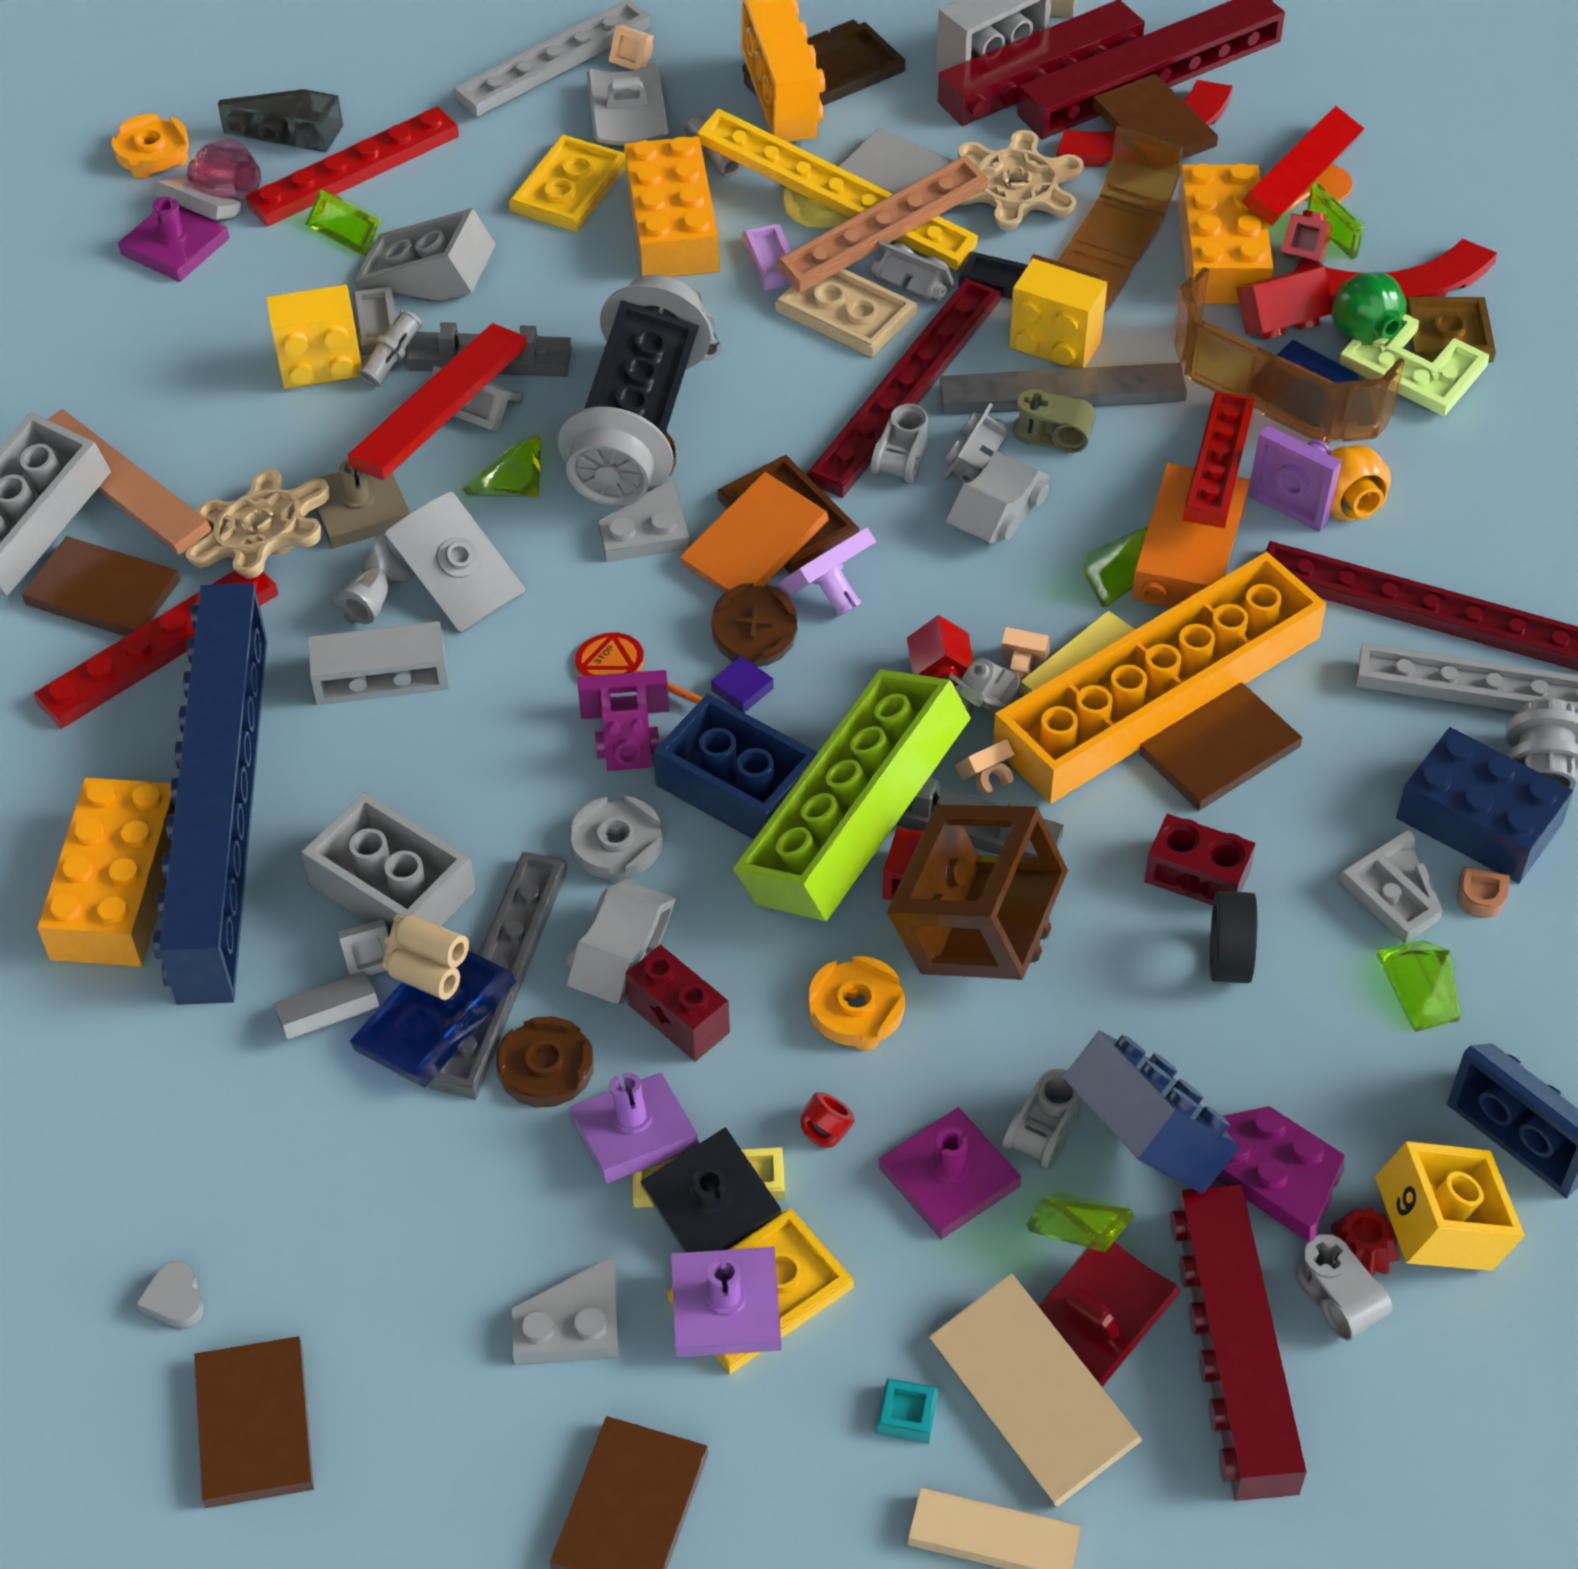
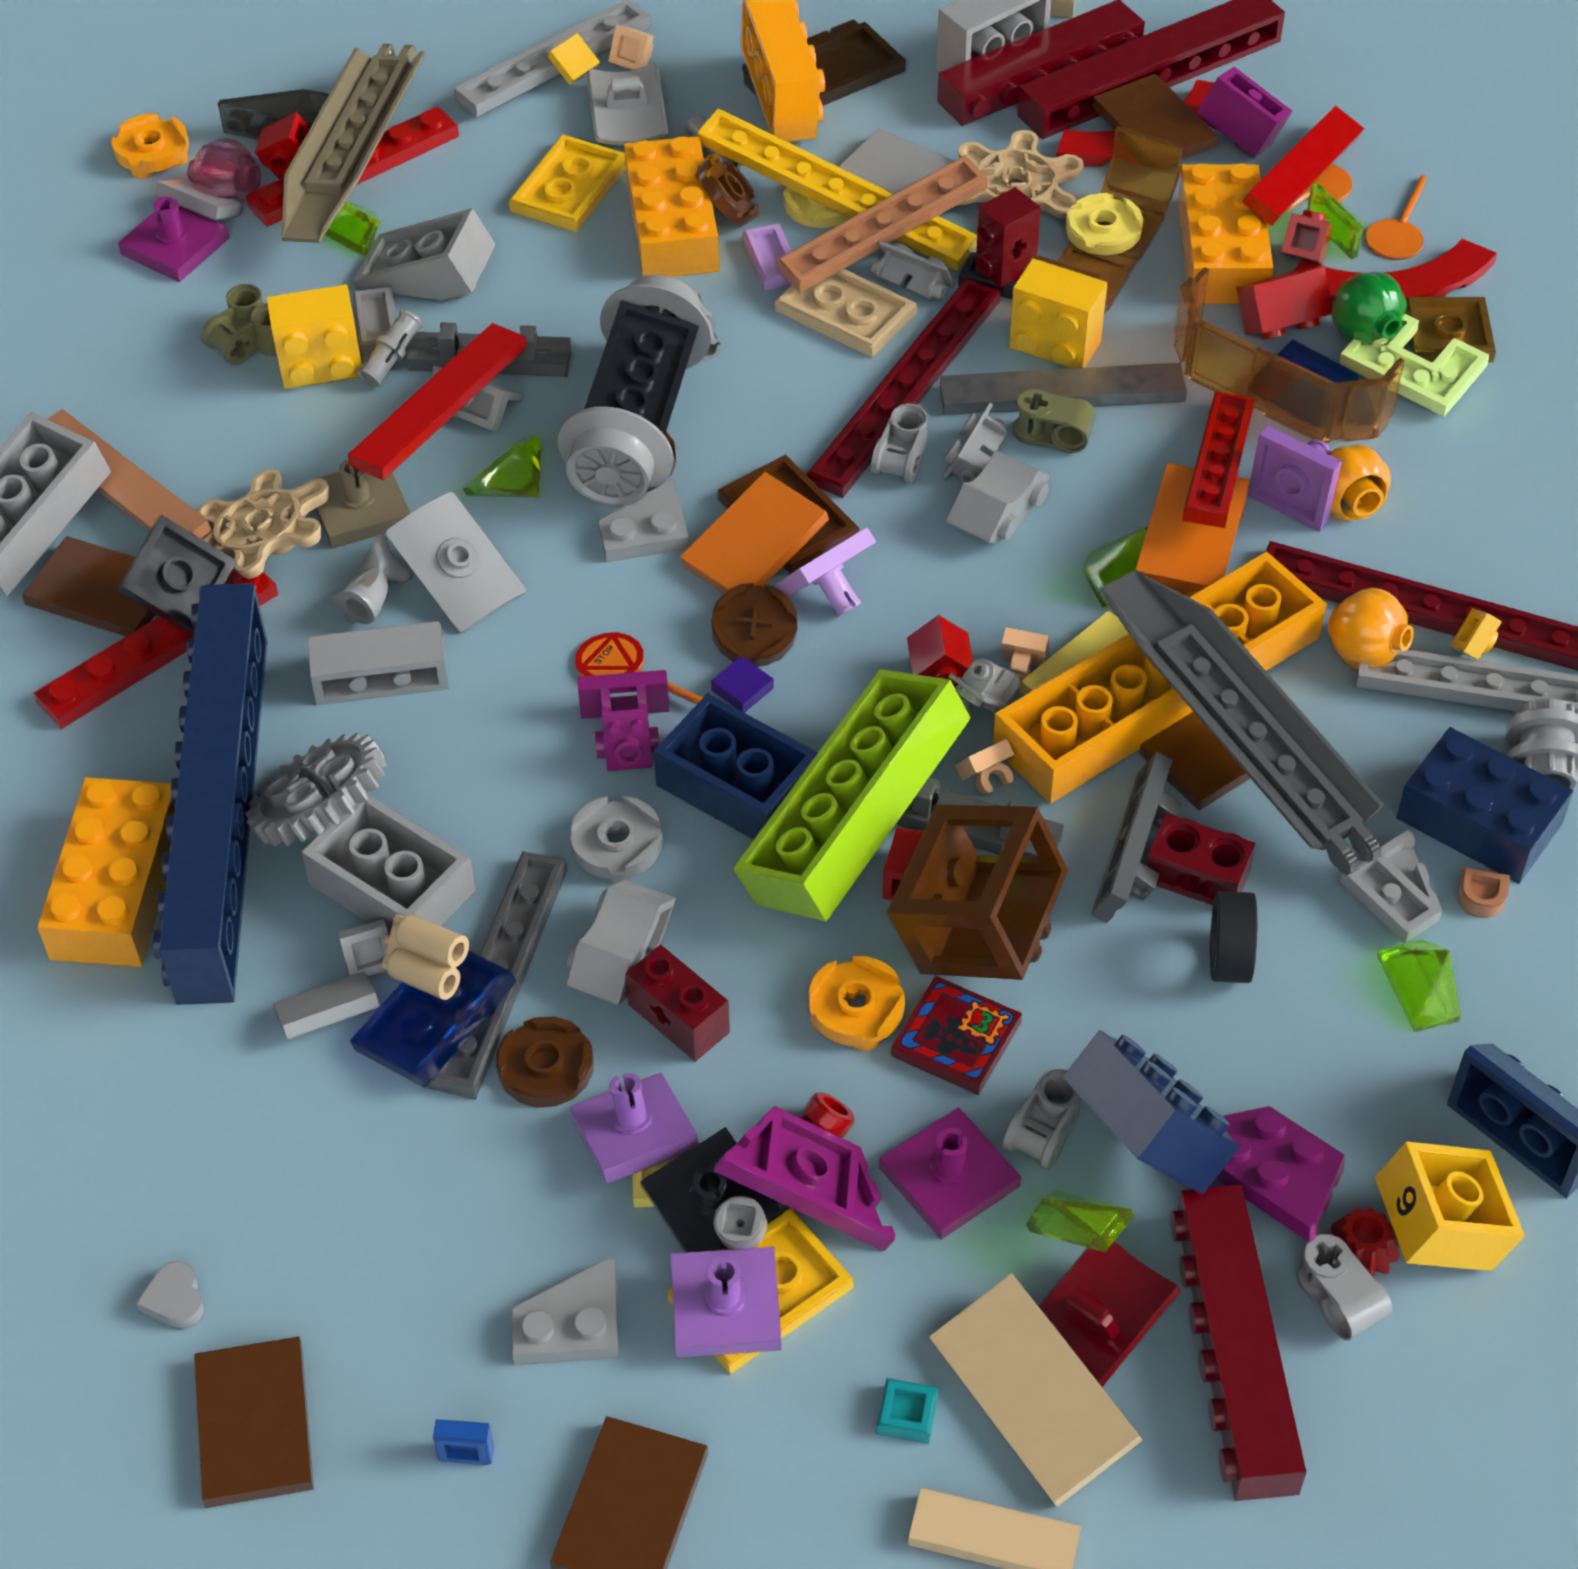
(171, 570): none -> black tile
(244, 326): none -> olive piece
(280, 143): none -> red brick
(316, 789): none -> light grey gear
(344, 139): none -> dark tan hinge
(463, 1442): none -> blue tile
(573, 59): none -> yellow tile
(728, 189): none -> reddish brown tile
(740, 1223): none -> light grey tile
(810, 1174): none -> magenta wing
(956, 1035): none -> tile
(1007, 236): none -> dark red brick
(1104, 239): none -> light yellow tile
(1124, 871): none -> dark grey hinge
(1244, 112): none -> magenta brick
(1250, 717): none -> dark grey hinge
(1370, 628): none -> light orange plant
(1395, 237): none -> orange piece
(1476, 634): none -> yellow plate

